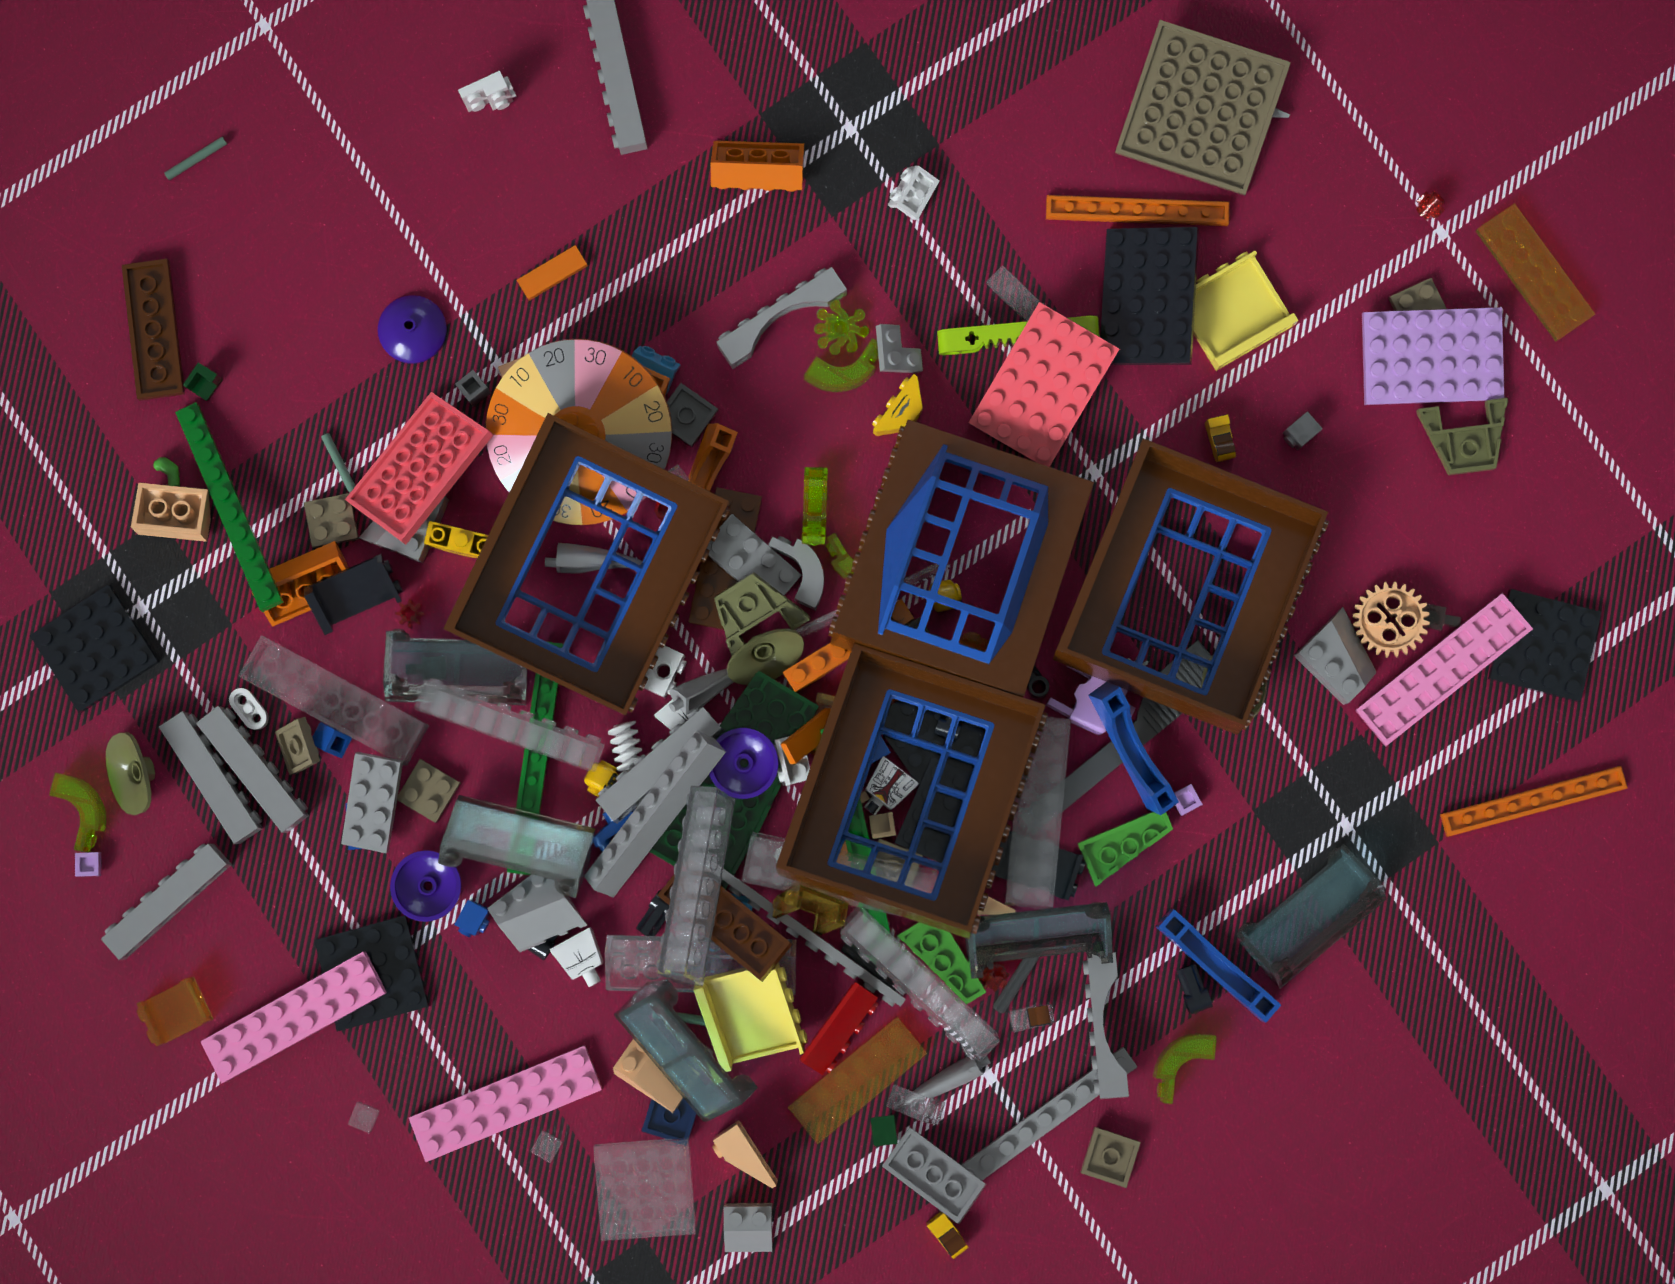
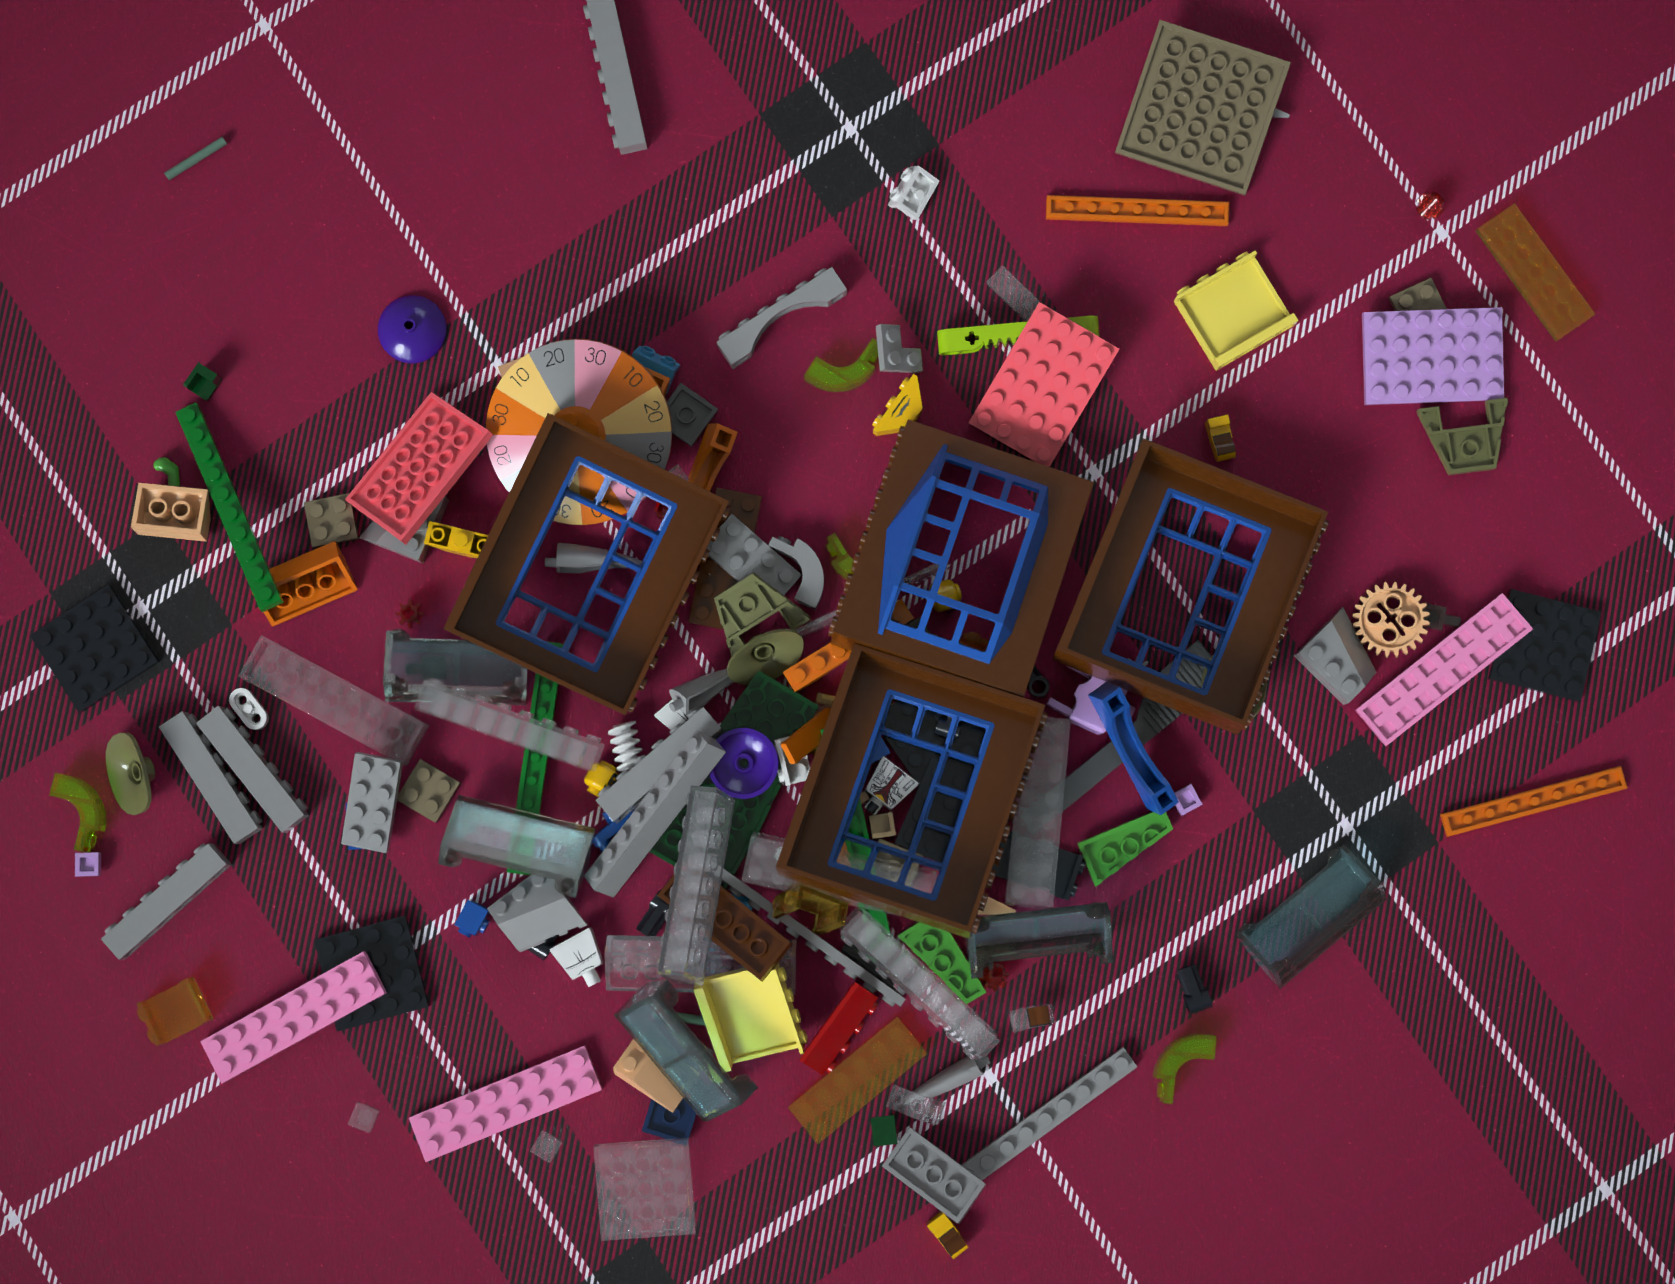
(153, 329): reddish brown plate -> none
(297, 746): dark tan plate -> none
(327, 439): sand green bar -> none
(331, 740): blue brick -> none
(352, 592): black panel -> none
(409, 889): dark purple dish -> none
(473, 388): flat silver brick -> none
(491, 89): white plate -> none
(552, 273): orange tile -> none
(669, 658): white brick -> none
(741, 1152): light nougat slope -> none
(748, 1227): light grey slope -> none
(757, 165): orange slope -> none
(814, 506): clear neon green arch -> none
(839, 327): clear neon green animal -> none
(1014, 984): dark grey axle -> none
(1110, 1157): dark tan plate -> none
(1111, 1076): light grey arch -> none
(1150, 294): black plate -> none
(1218, 966): blue arch -> none
(1301, 431): flat silver brick -> none

